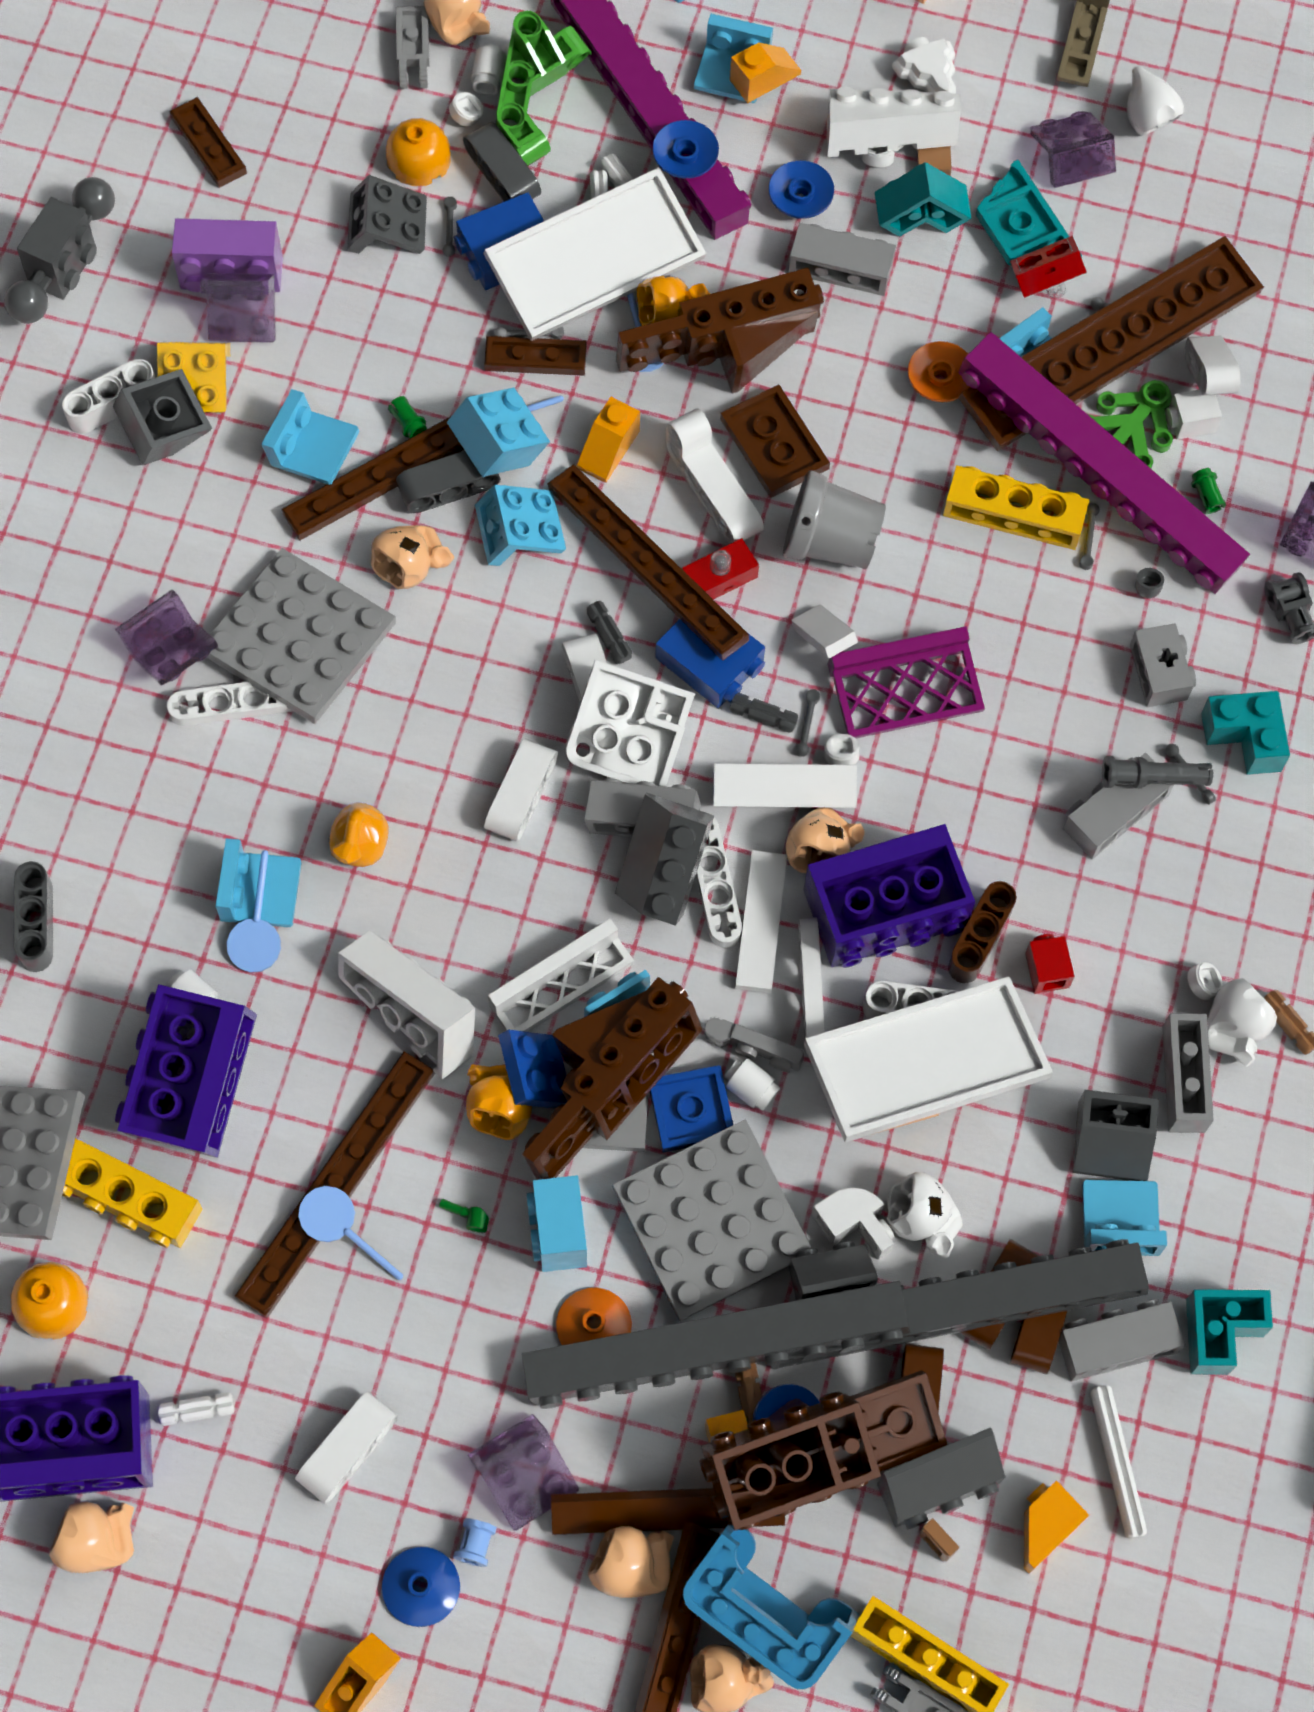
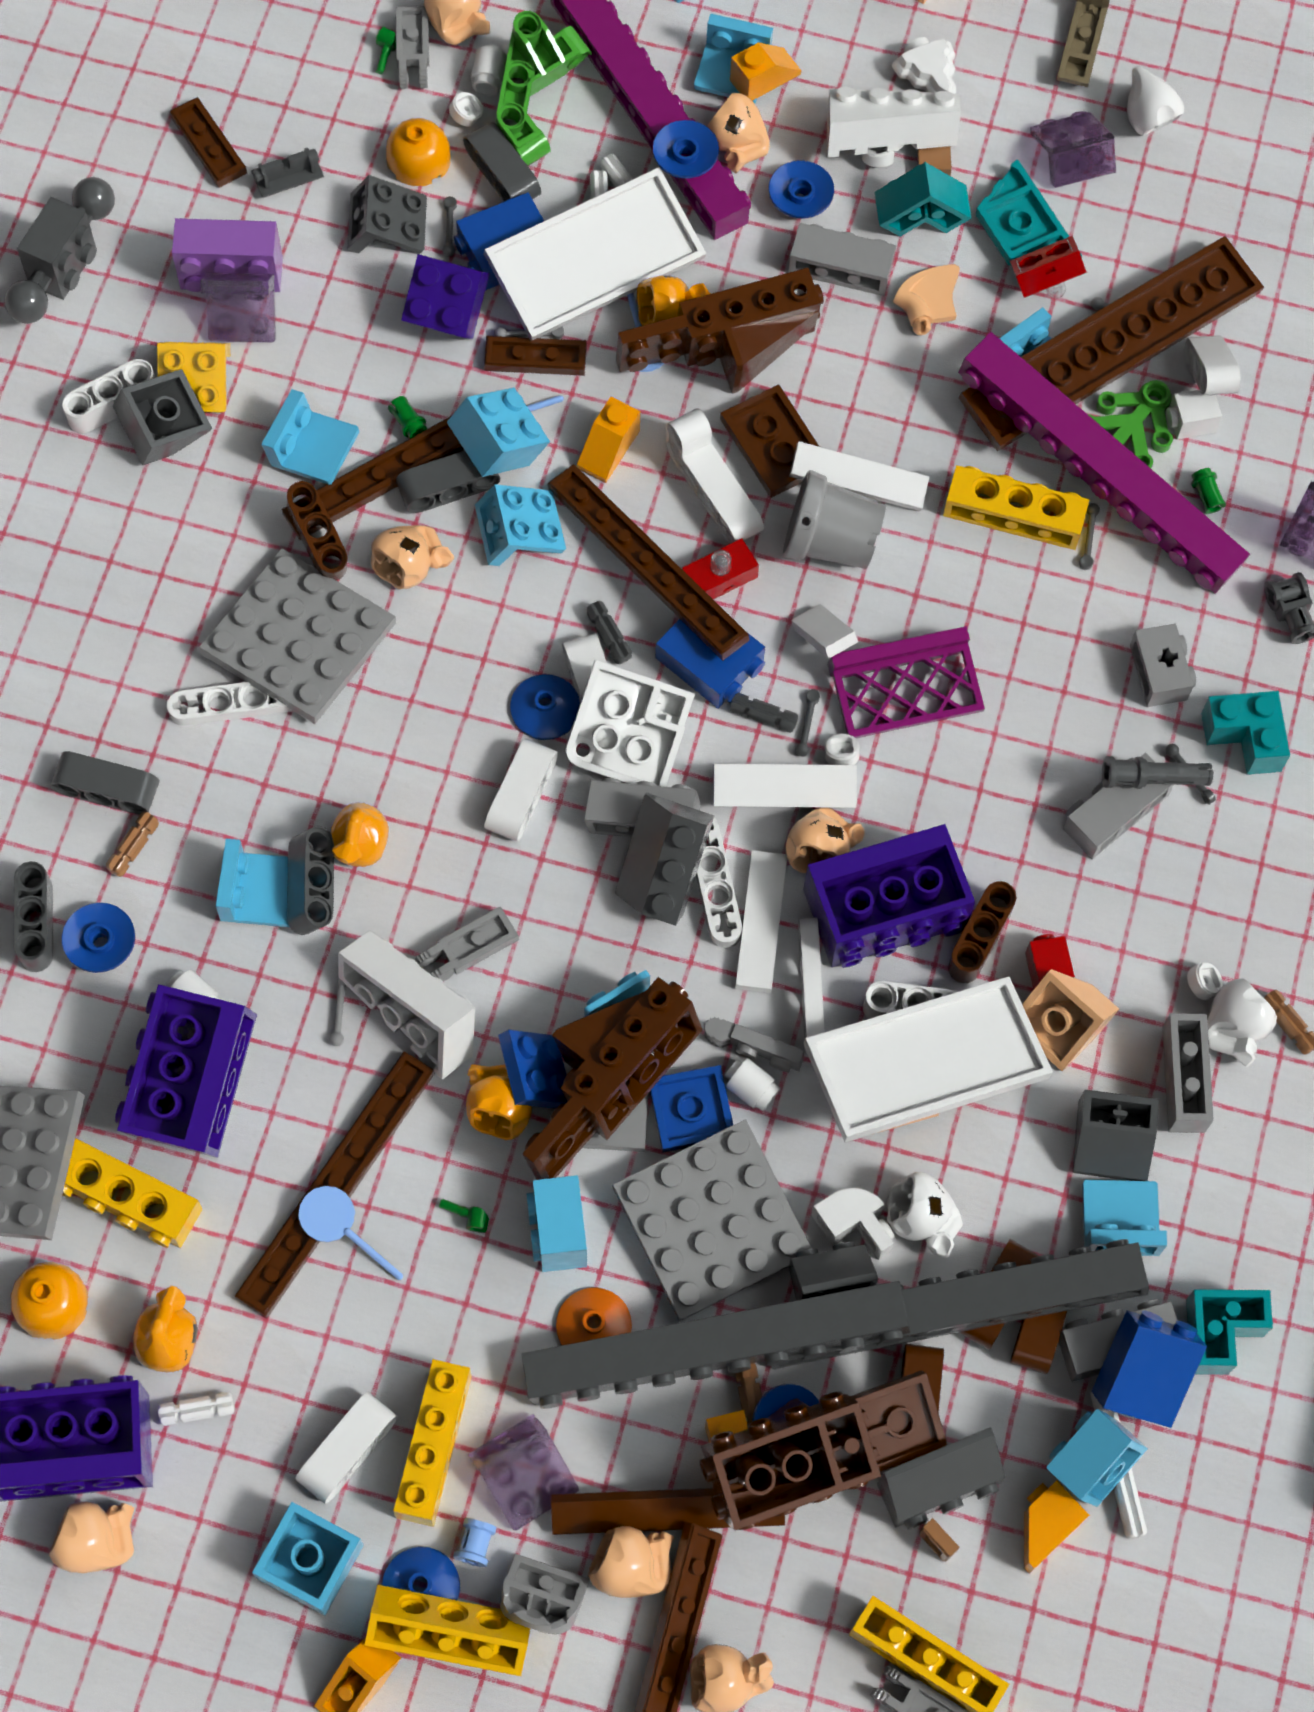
(92, 923): none -> blue dish
(104, 783): none -> dark grey beam
(132, 844): none -> medium nougat axle
(165, 638): clear purple bracket -> none
(165, 1333): none -> light orange piece
(255, 942): light blue piece -> none
(287, 173): none -> dark grey hinge
(303, 895): none -> dark grey beam
(308, 1558): none -> medium azure brick
(314, 515): none -> reddish brown beam
(336, 1037): none -> light grey hinge
(387, 39): none -> green hand
(433, 1443): none -> yellow brick
(445, 296): none -> dark purple brick
(446, 1630): none -> yellow brick
(470, 944): none -> light grey hinge
(542, 1596): none -> light grey slope
(544, 721): none -> blue dish
(553, 968): white fence -> none
(740, 131): none -> light nougat piece
(761, 1618): dark azure windscreen -> none
(862, 476): none -> white tile
(929, 297): none -> light nougat arm
(934, 360): orange dish -> none
(1067, 1016): none -> light nougat slope
(1095, 1457): none -> medium azure brick
(1149, 582): dark grey hinge -> none
(1149, 1368): none -> blue brick

